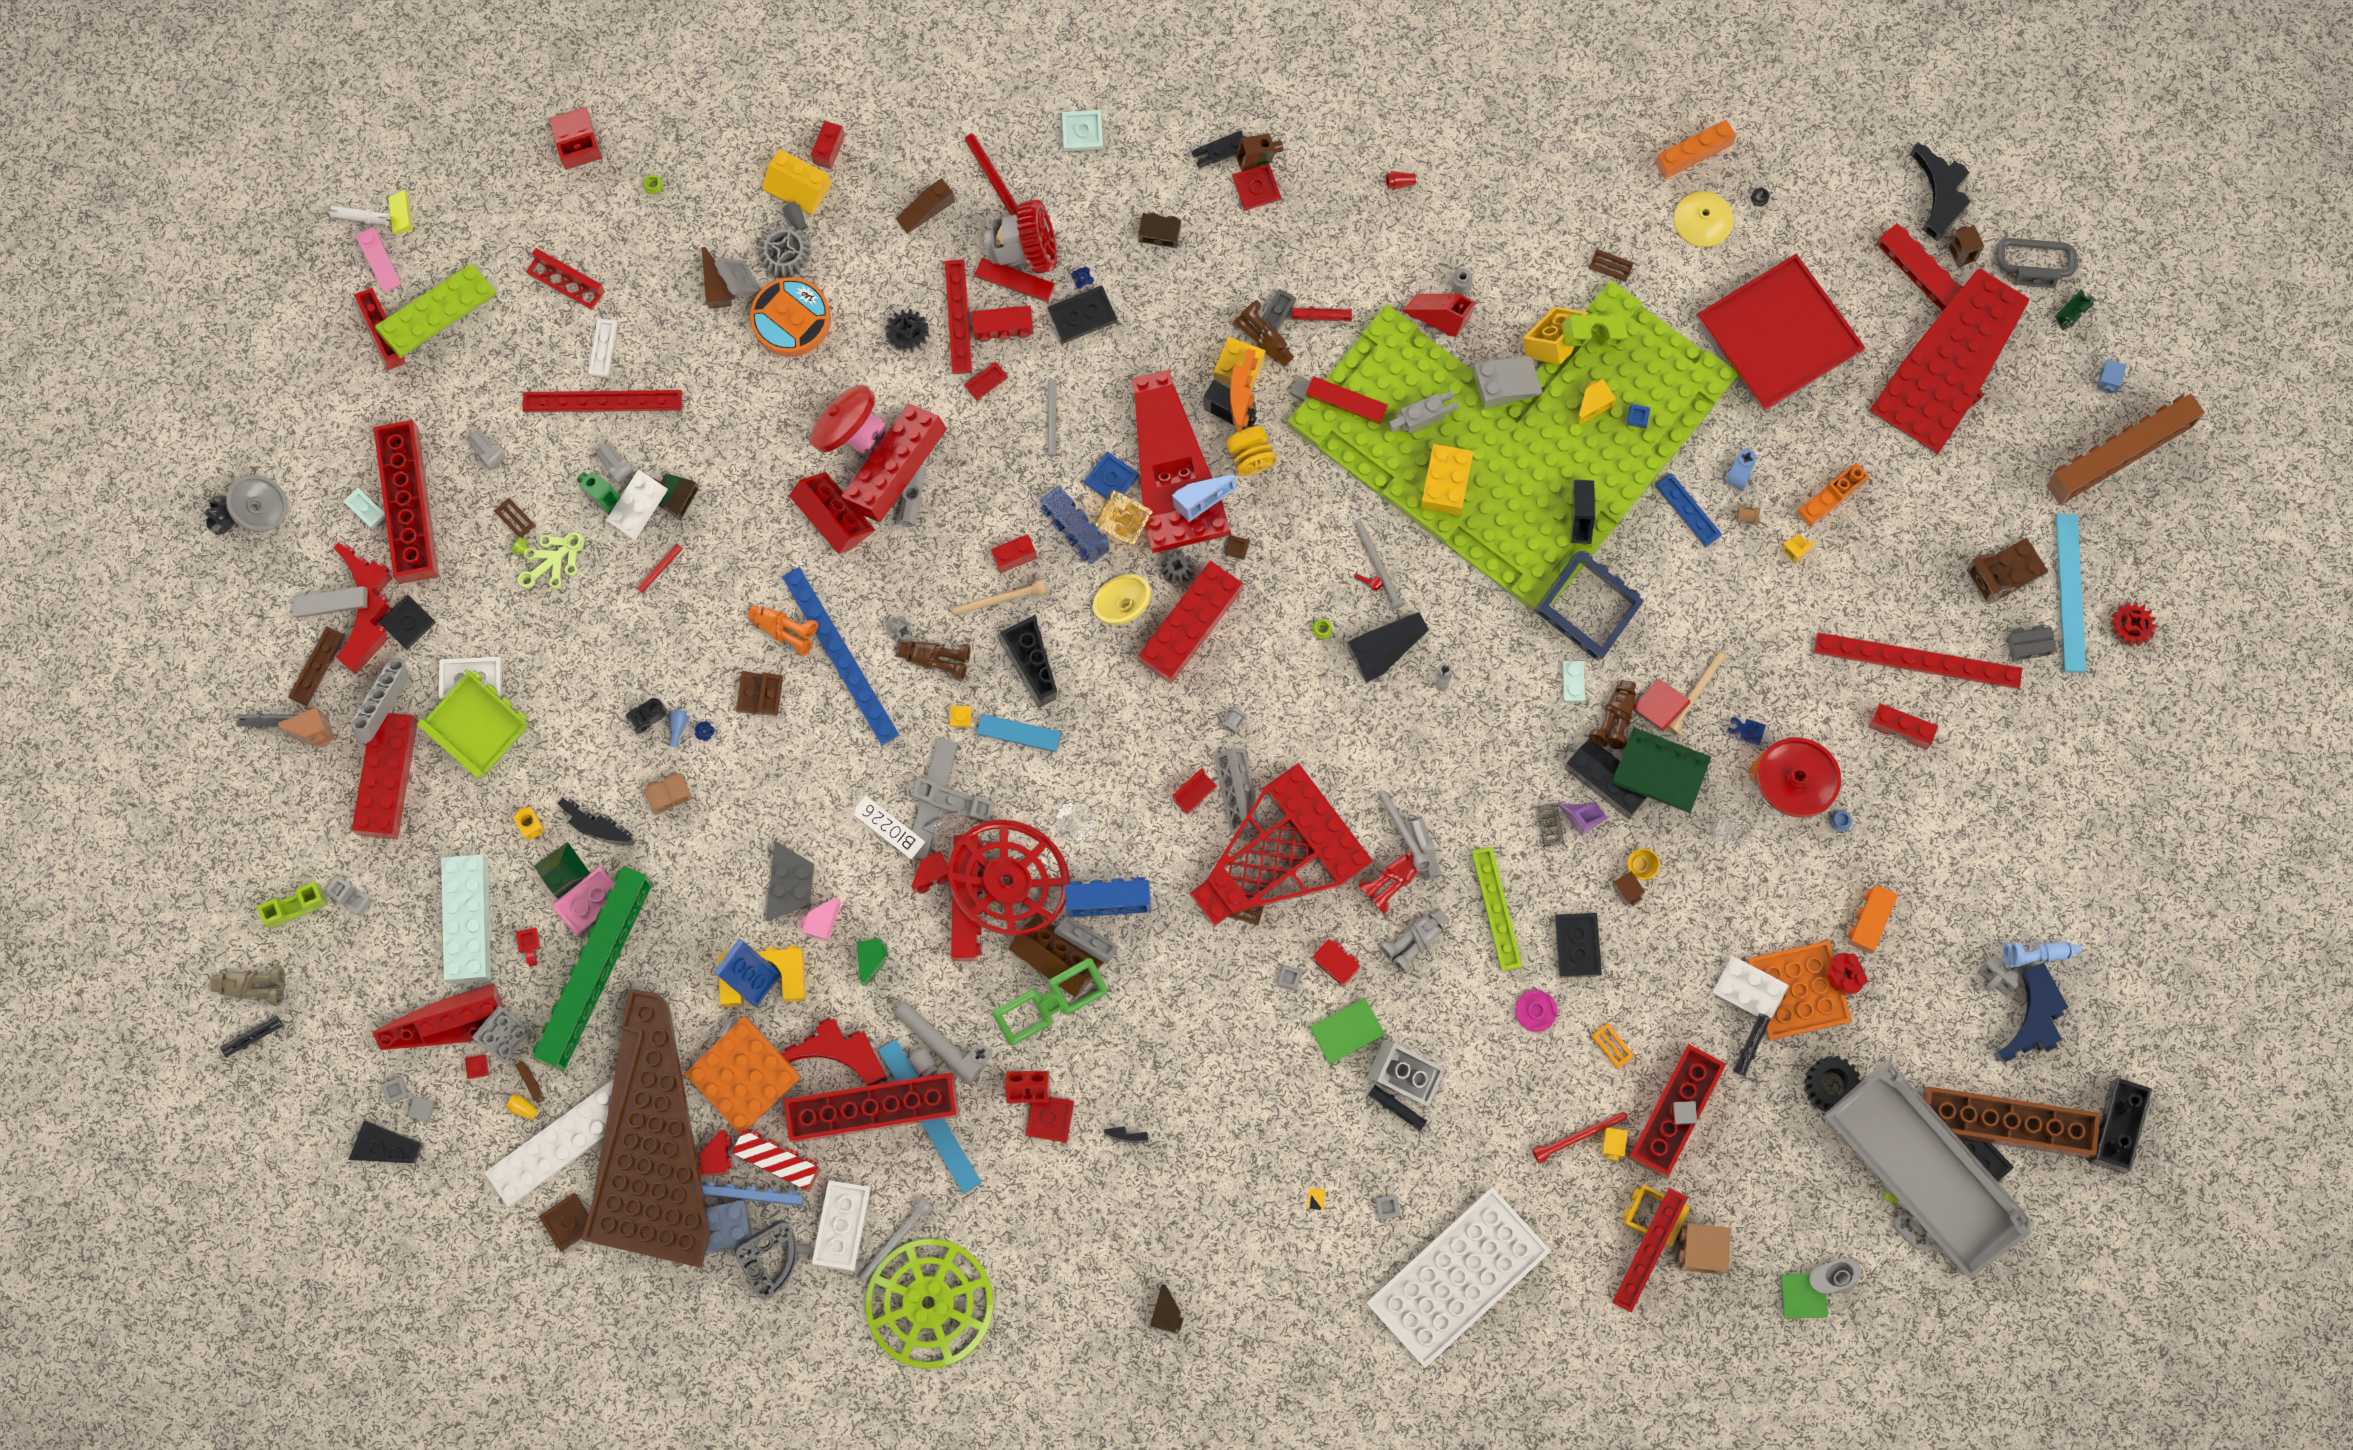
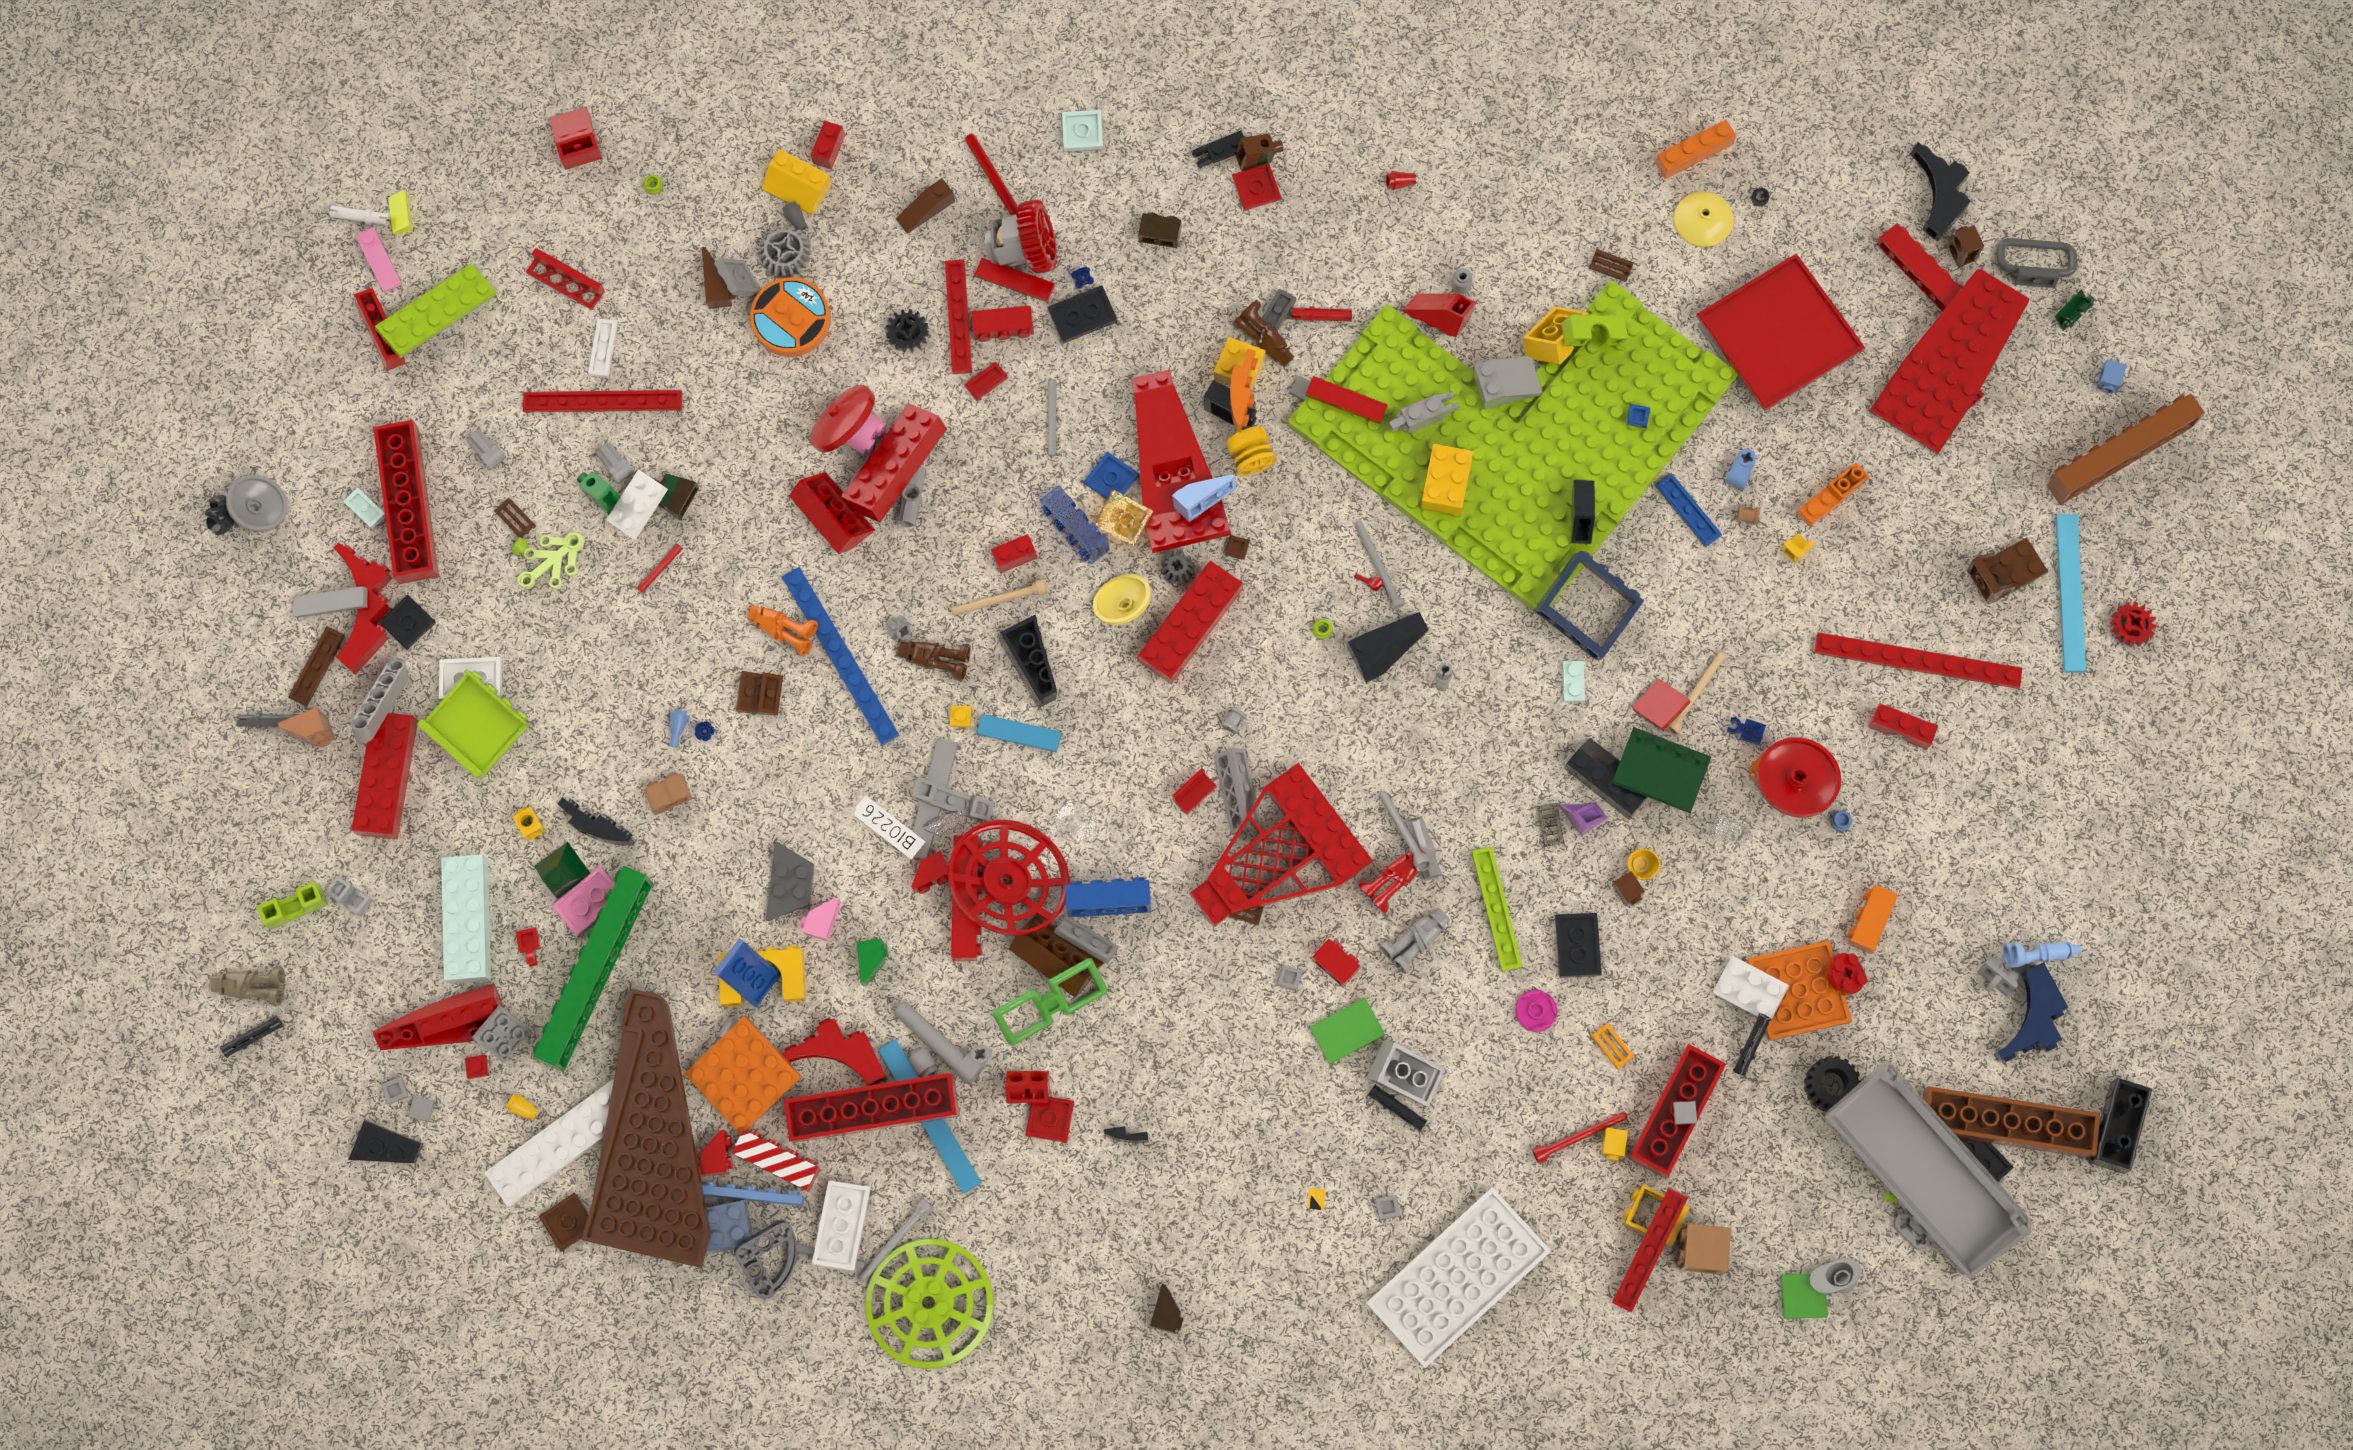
(530, 1082): reddish brown tile -> none
(645, 715): black piece -> none
(1595, 401): yellow slope -> none
(1619, 707): reddish brown piece -> none
(2031, 643): dark grey brick -> none

